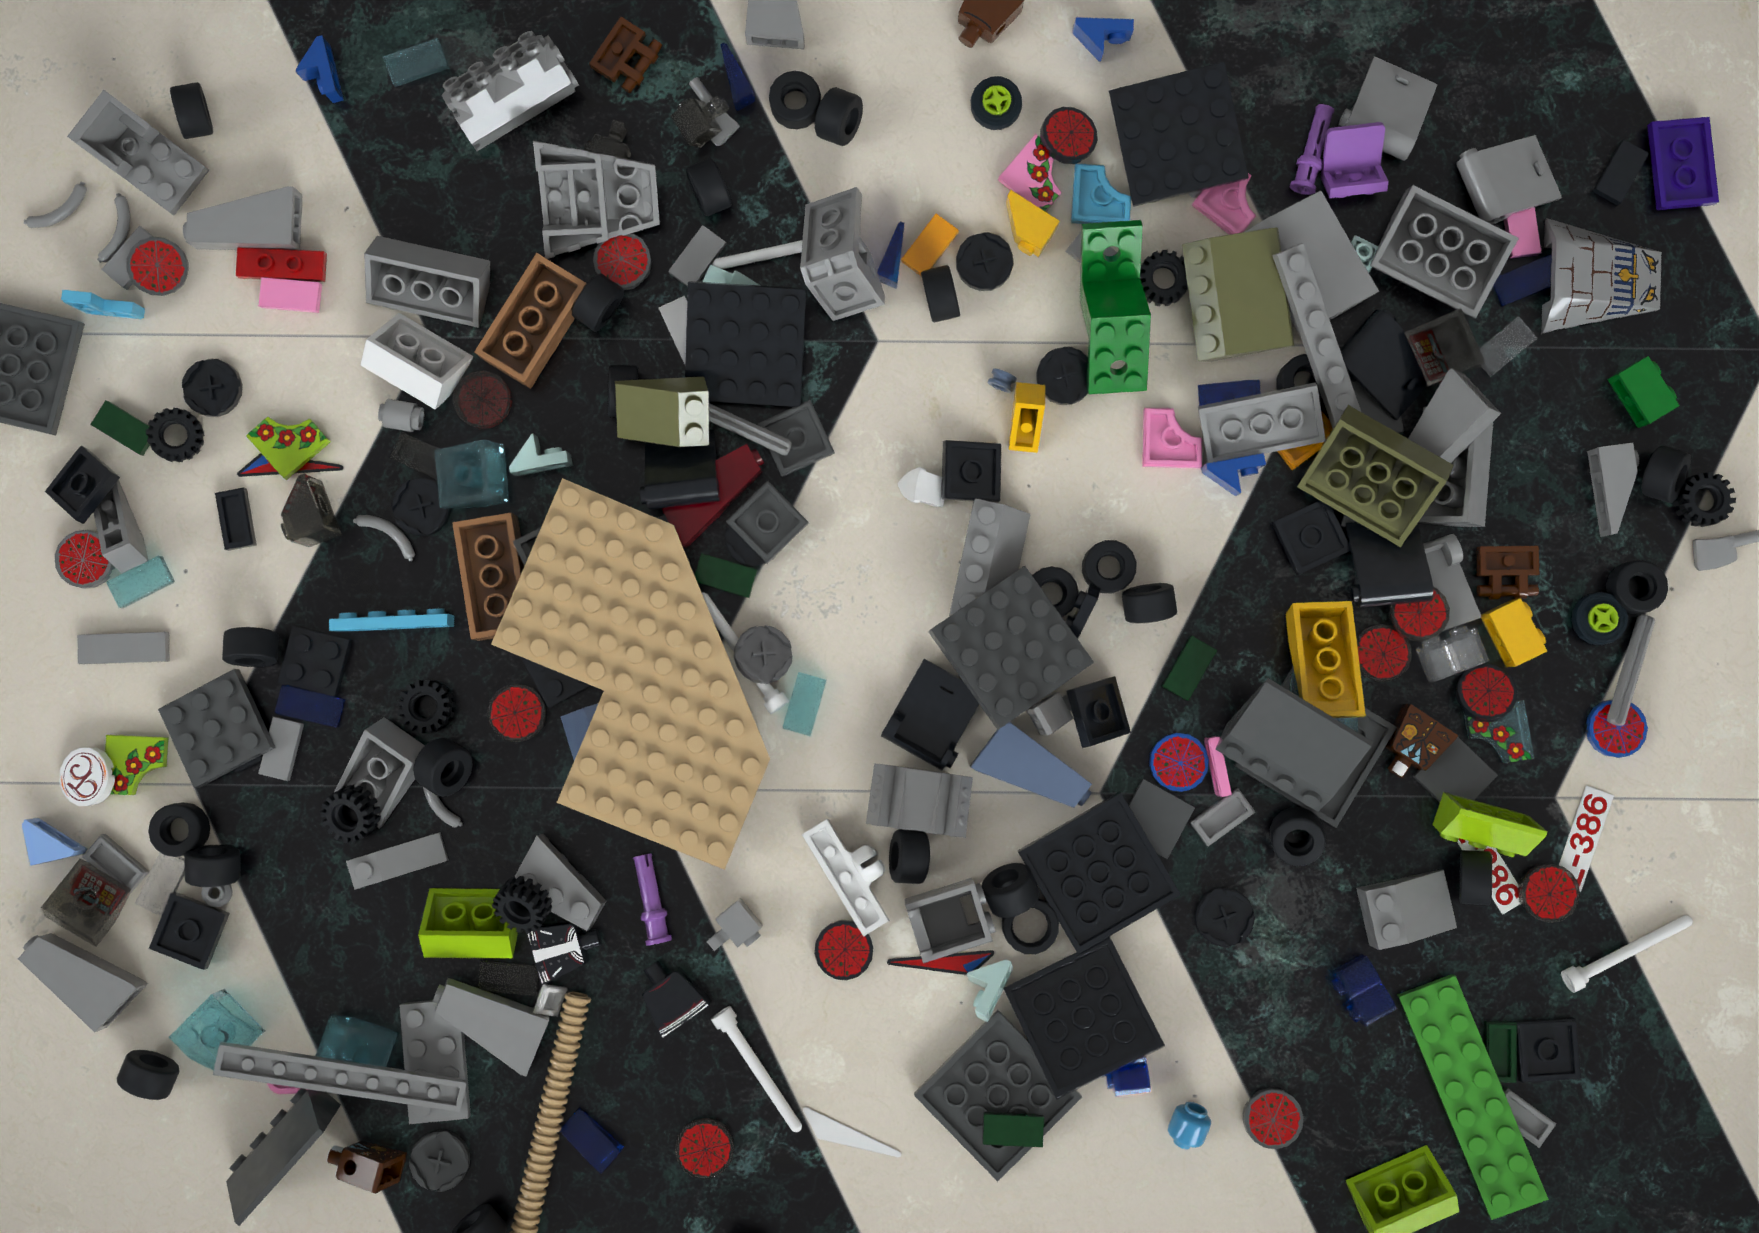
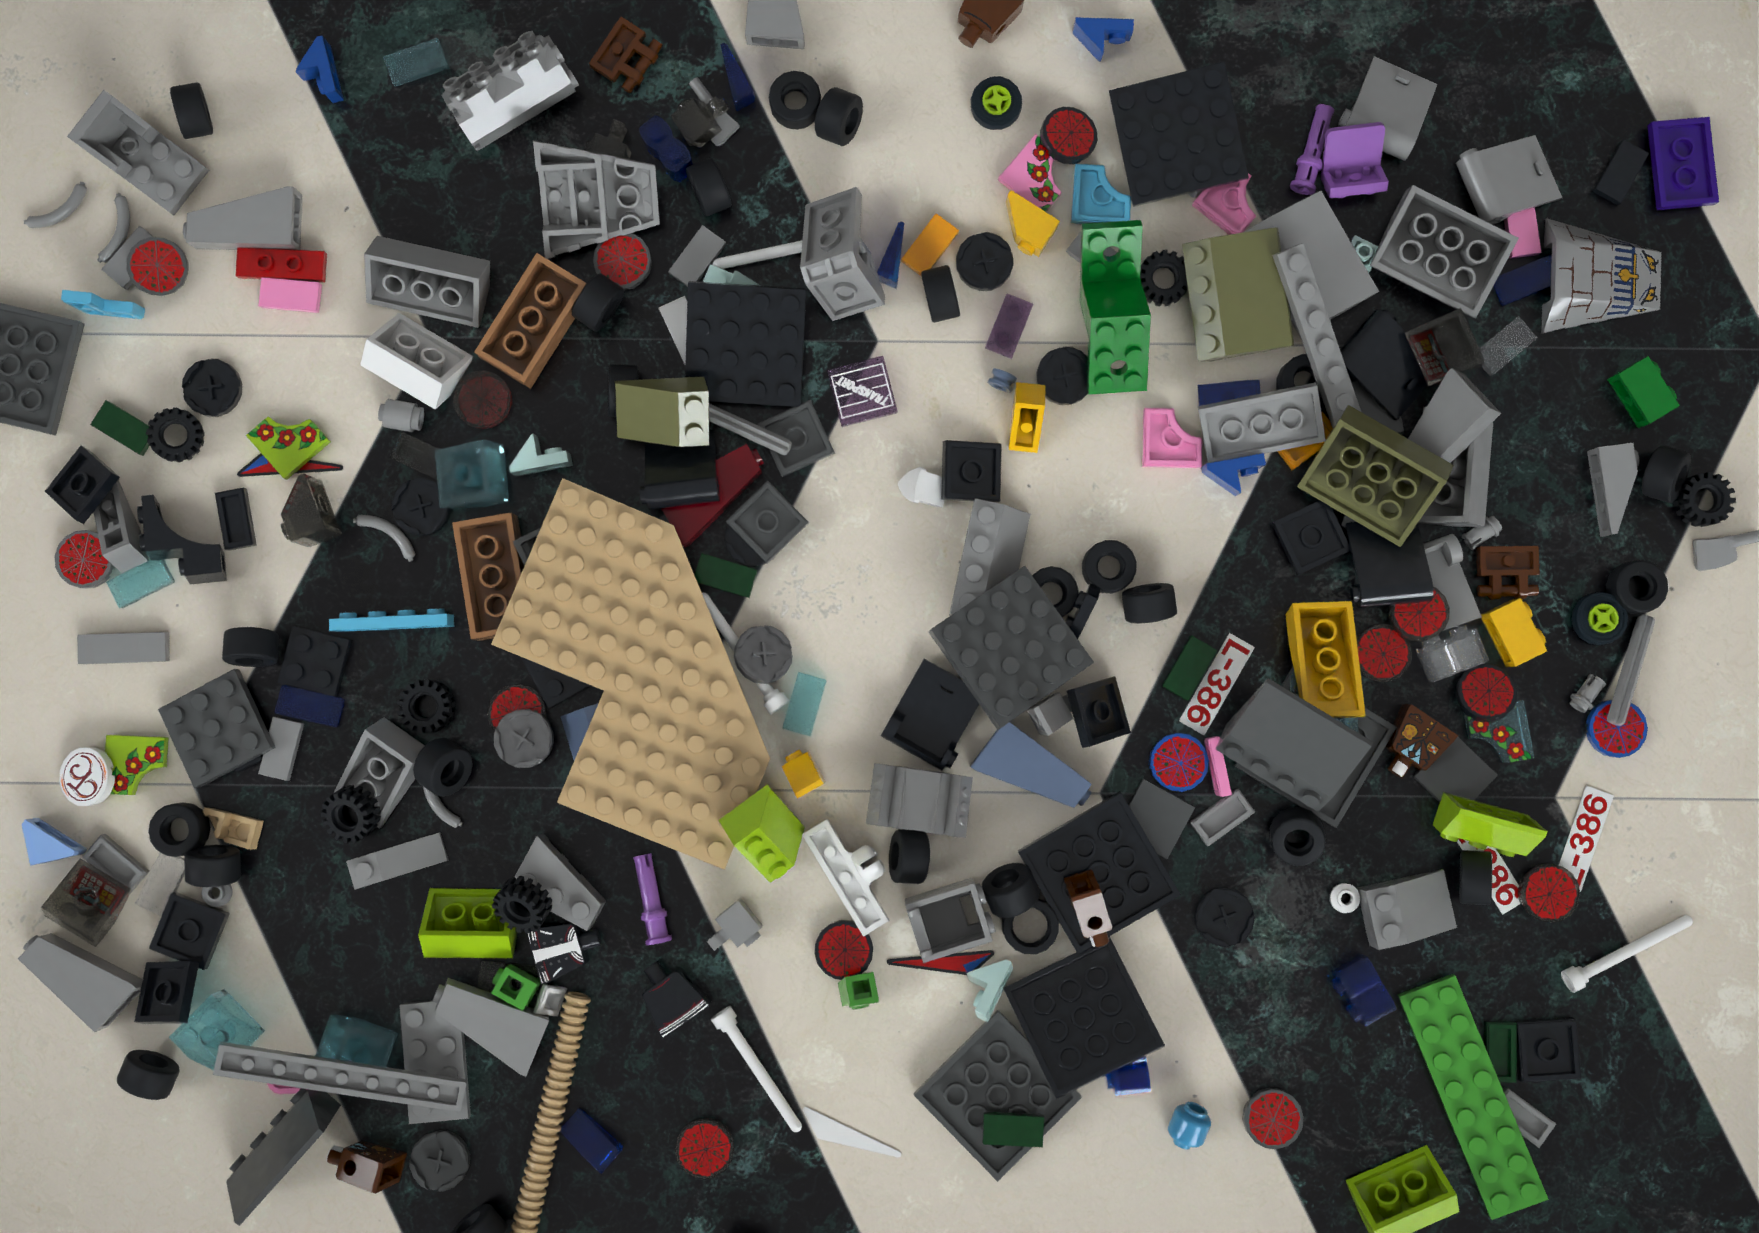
(166, 992): none -> black plate
(200, 561): none -> black arch
(235, 828): none -> tan slope
(517, 997): none -> bright green brick
(523, 738): none -> flat silver tile
(663, 146): none -> clear blue brick
(765, 833): none -> lime slope
(802, 773): none -> yellow slope
(858, 991): none -> bright green brick
(862, 391): none -> clear purple tile
(1009, 326): none -> clear purple slope
(1089, 907): none -> reddish brown torso
(1216, 684): none -> white sticker
(1336, 894): none -> white plate
(1480, 534): none -> light grey pin
(1587, 693): none -> light grey pin

